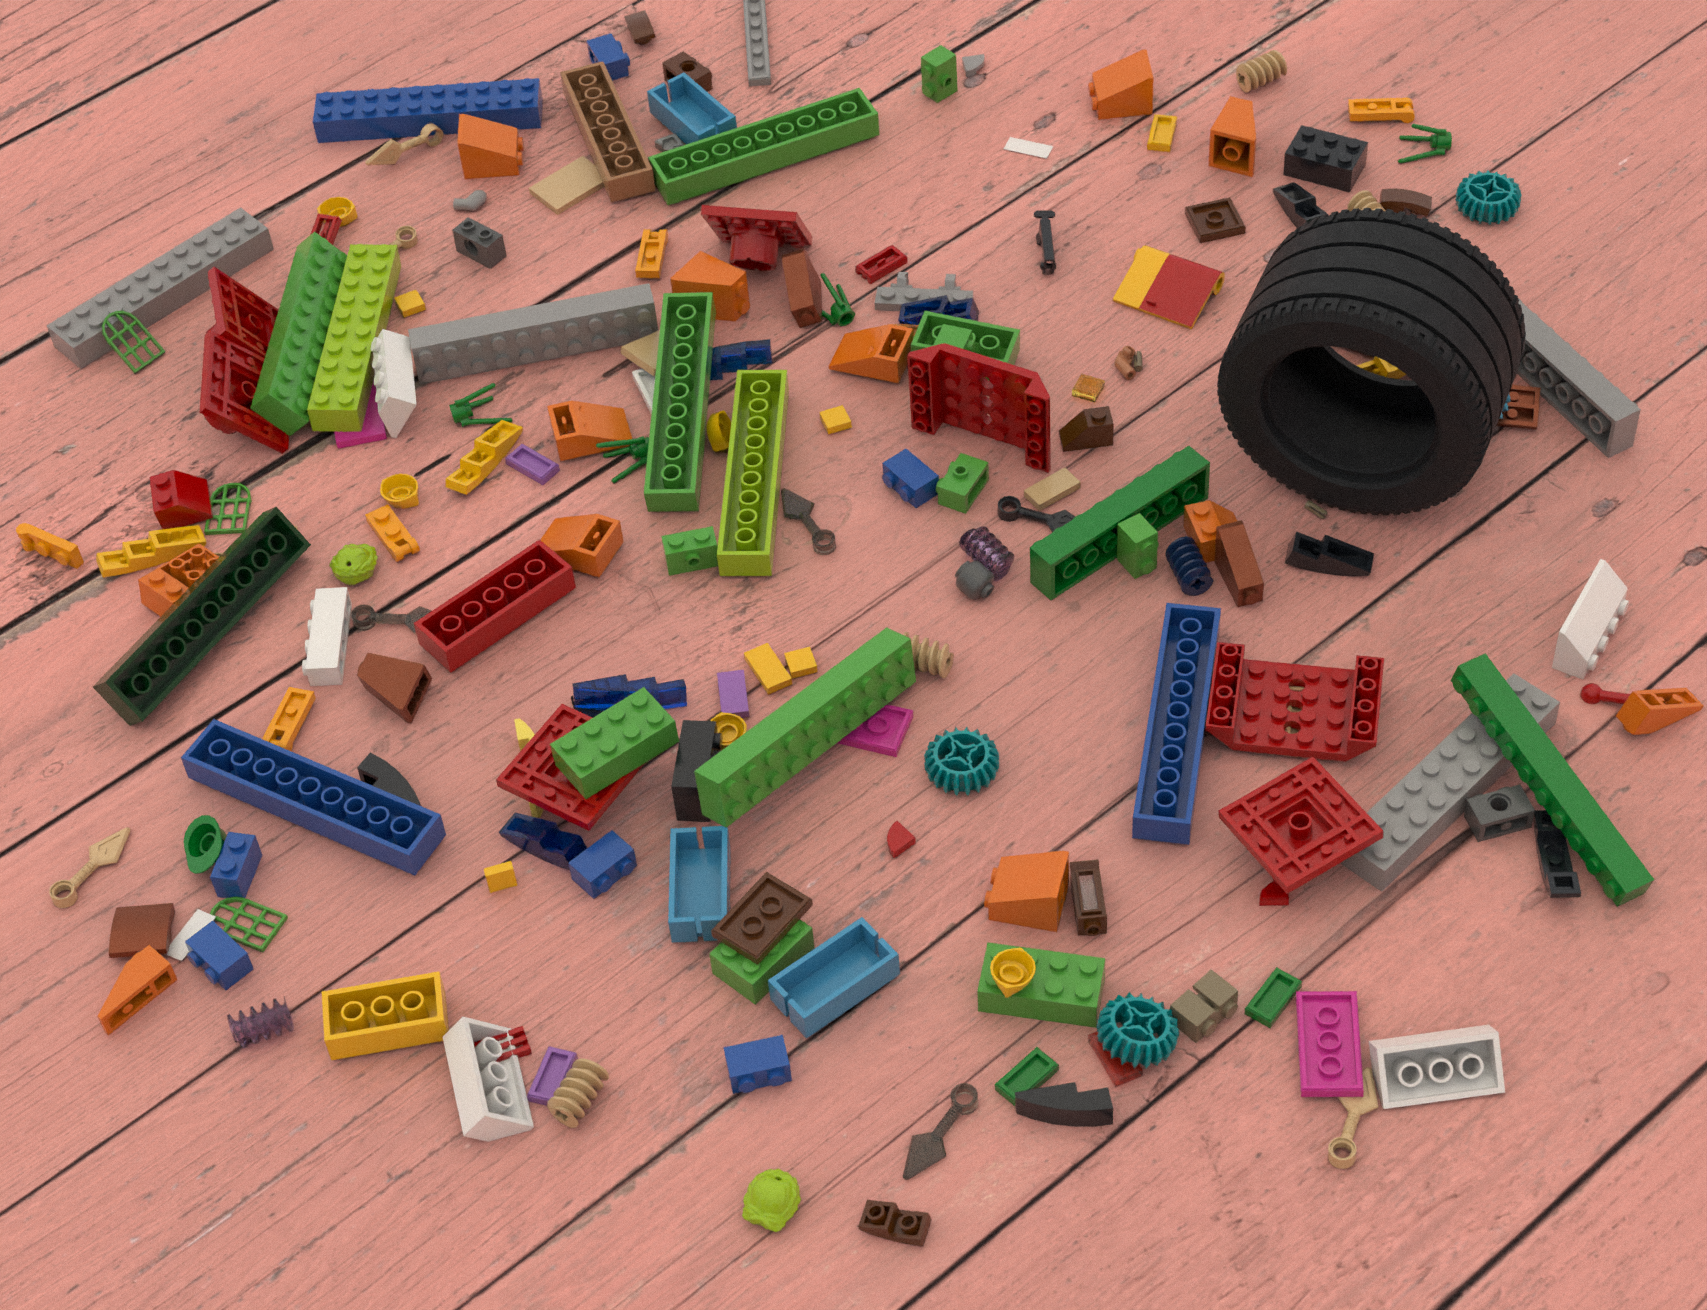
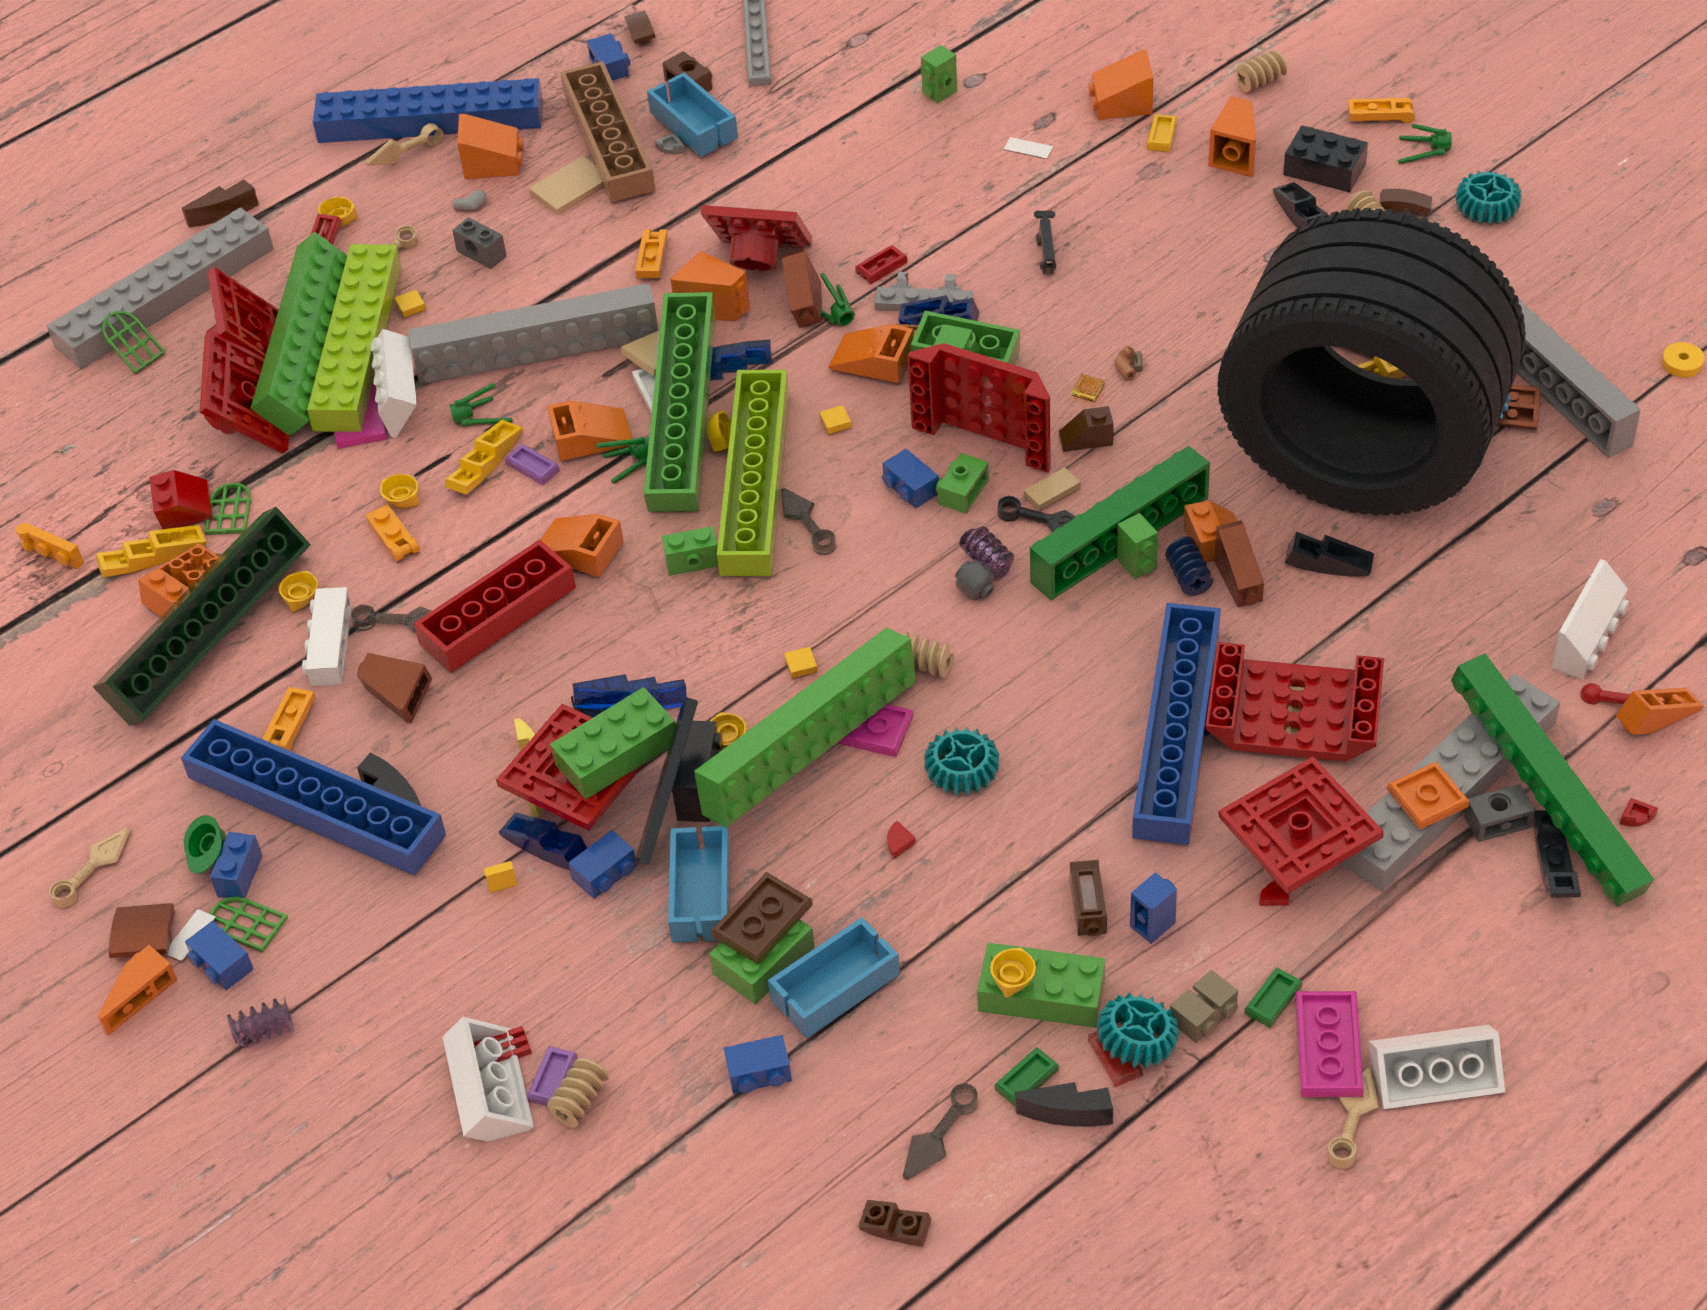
(219, 204): none -> reddish brown slope
(298, 590): none -> yellow hat
(362, 561): lime hair -> none
(384, 1015): yellow brick -> none
(666, 780): none -> black tile
(733, 693): medium lavender tile -> none
(764, 146): bright green brick -> none
(767, 668): yellow tile -> none
(771, 1199): lime hair -> none
(972, 64): light grey tile -> none
(1029, 890): orange slope -> none
(1153, 907): none -> blue brick
(1168, 286): red door -> none
(1215, 220): reddish brown tile -> none
(1310, 506): dark tan piece -> none
(1428, 795): none -> orange tile
(1638, 813): none -> red tile
(1683, 359): none -> yellow piece

